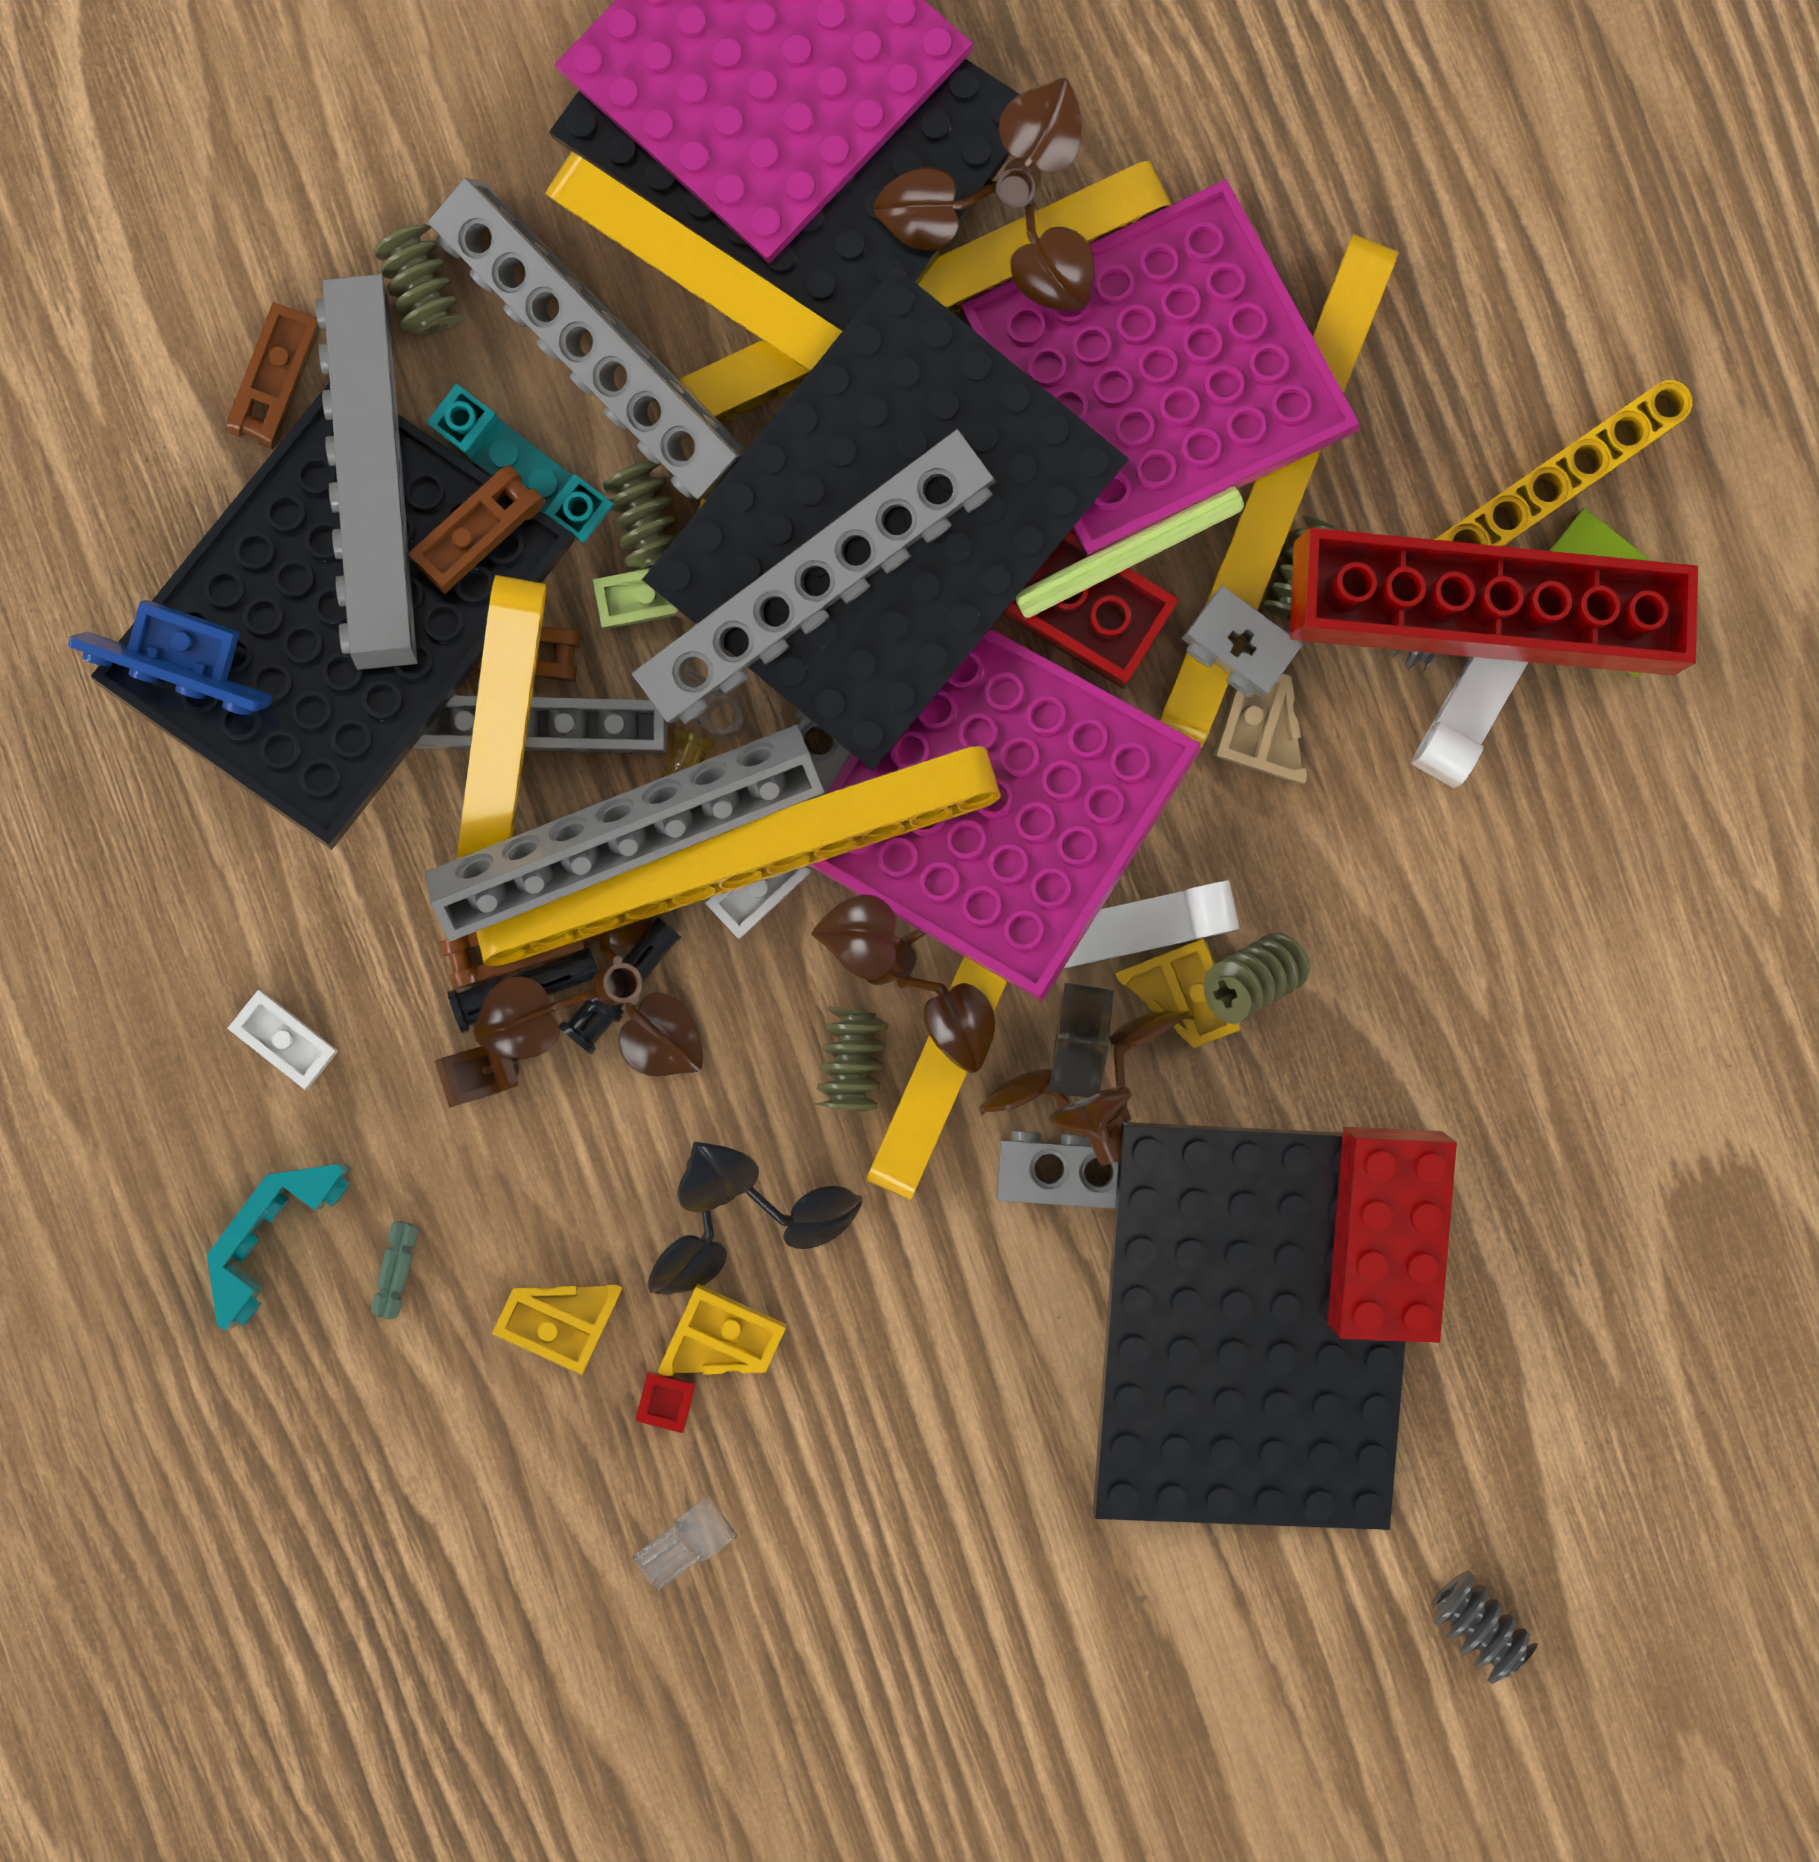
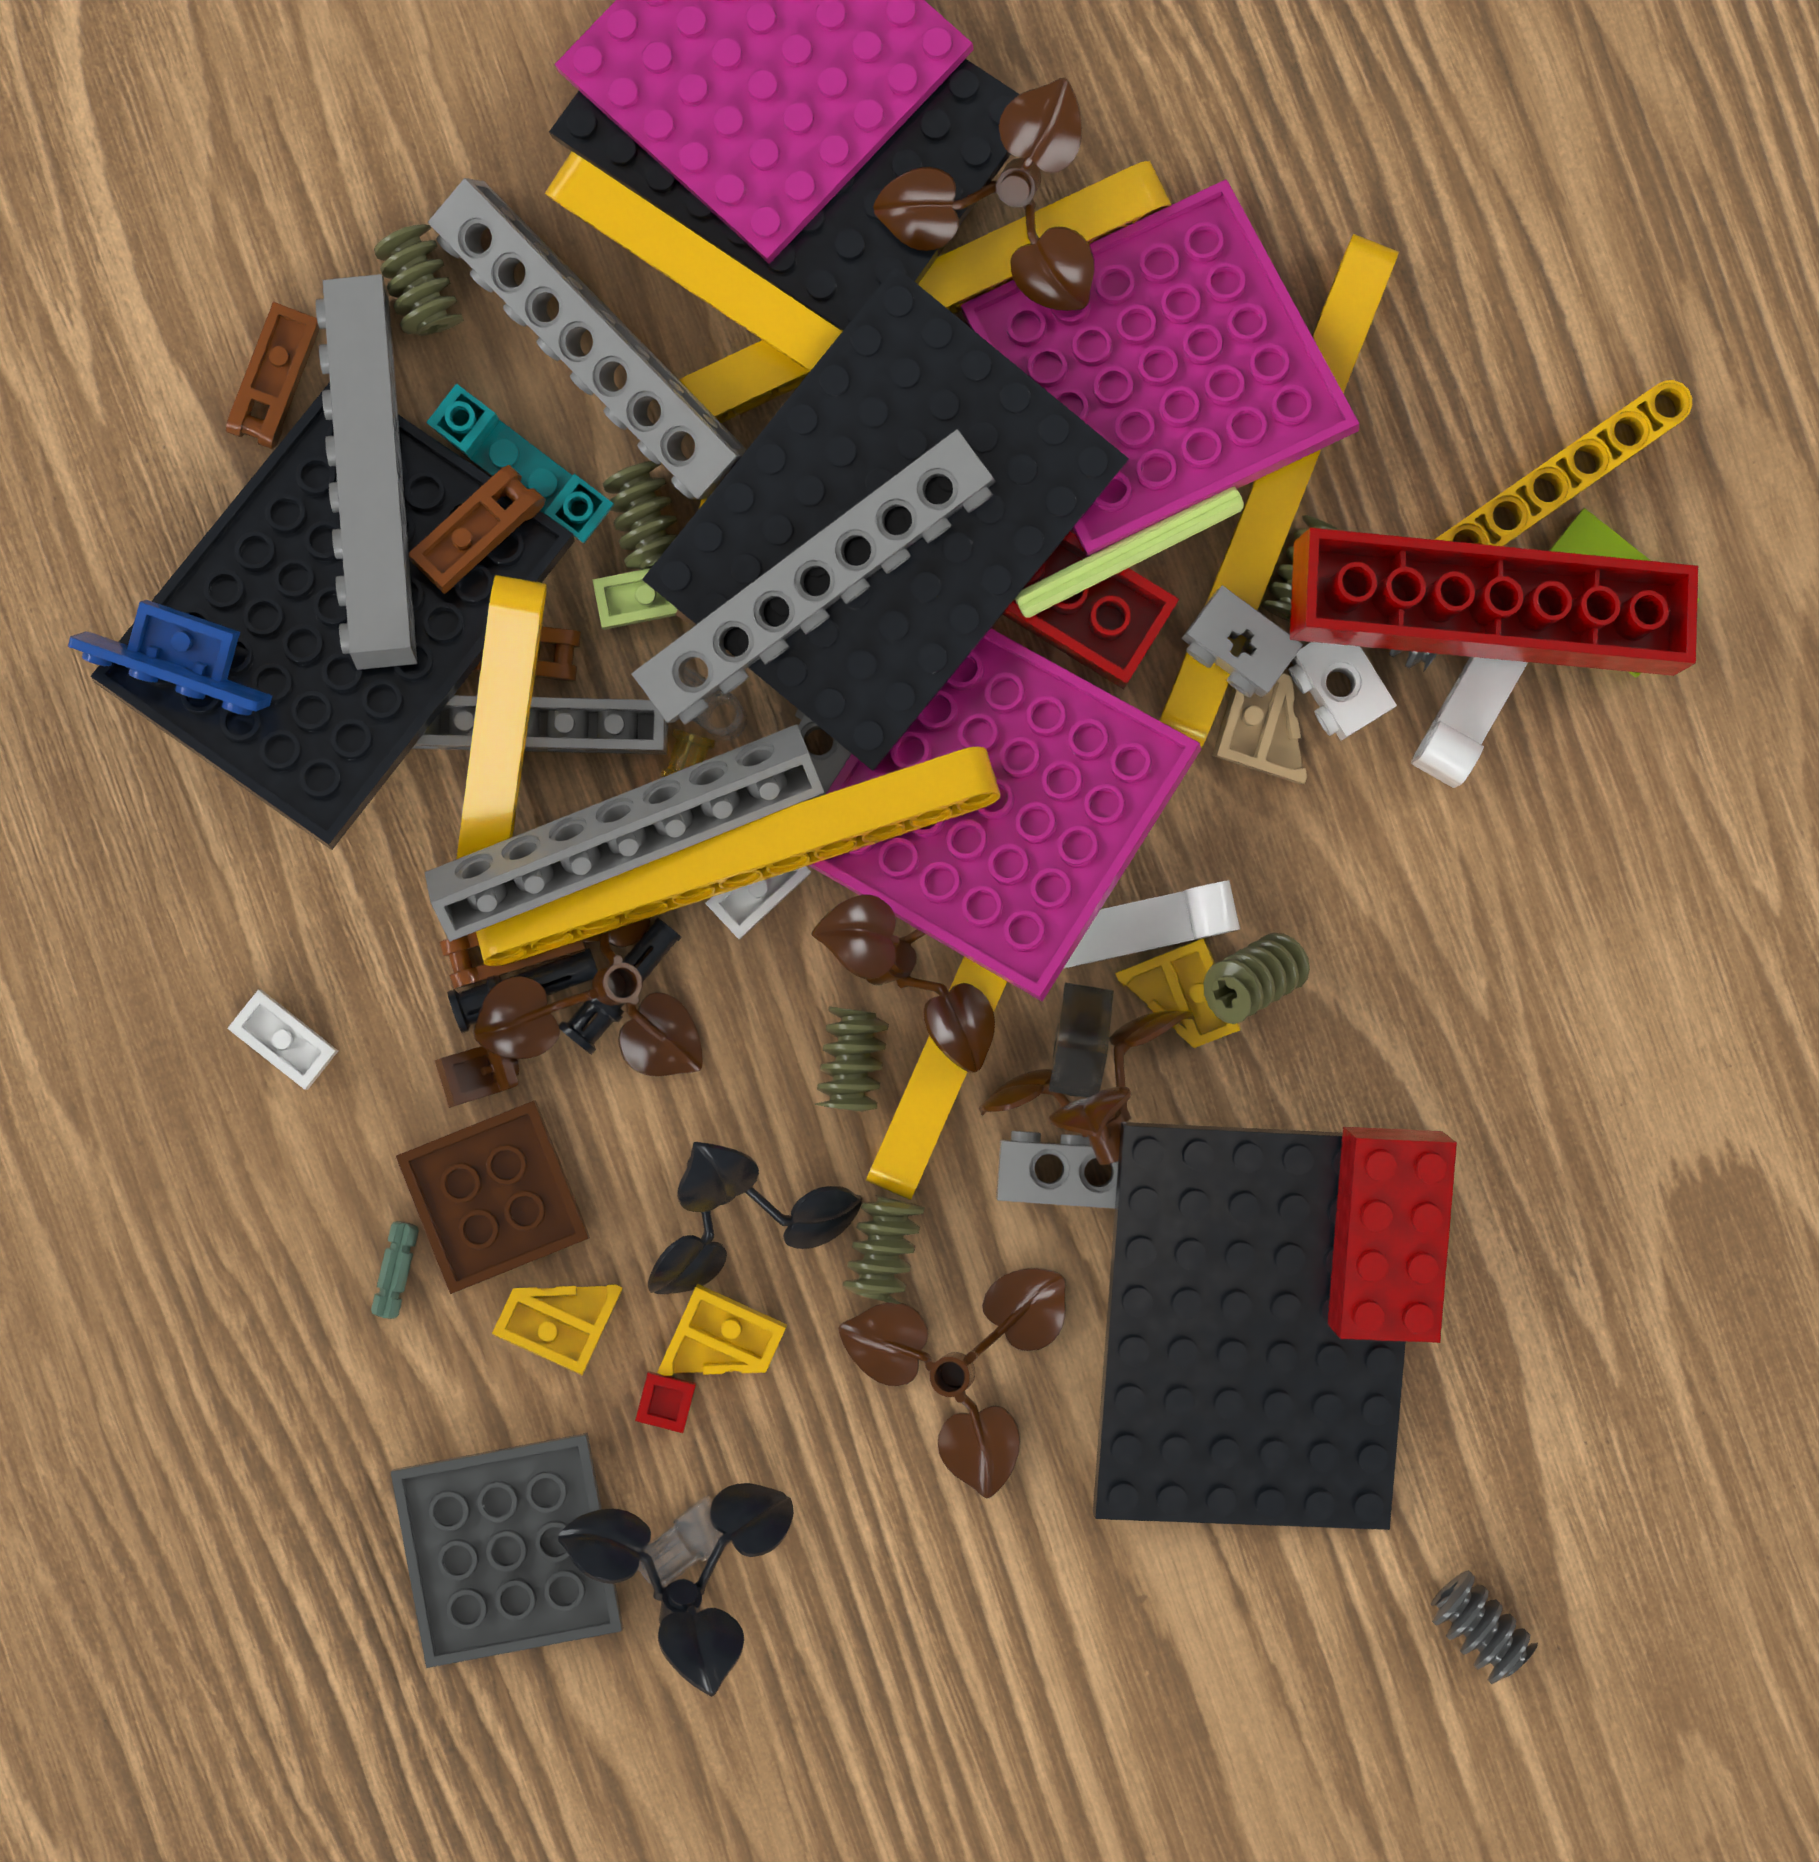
(232, 1289): teal slope -> none
(489, 1551): none -> dark grey plate
(492, 1196): none -> reddish brown plate
(695, 1642): none -> black plant
(883, 1249): none -> olive piece
(888, 1347): none -> reddish brown plant
(1367, 696): none -> white brick

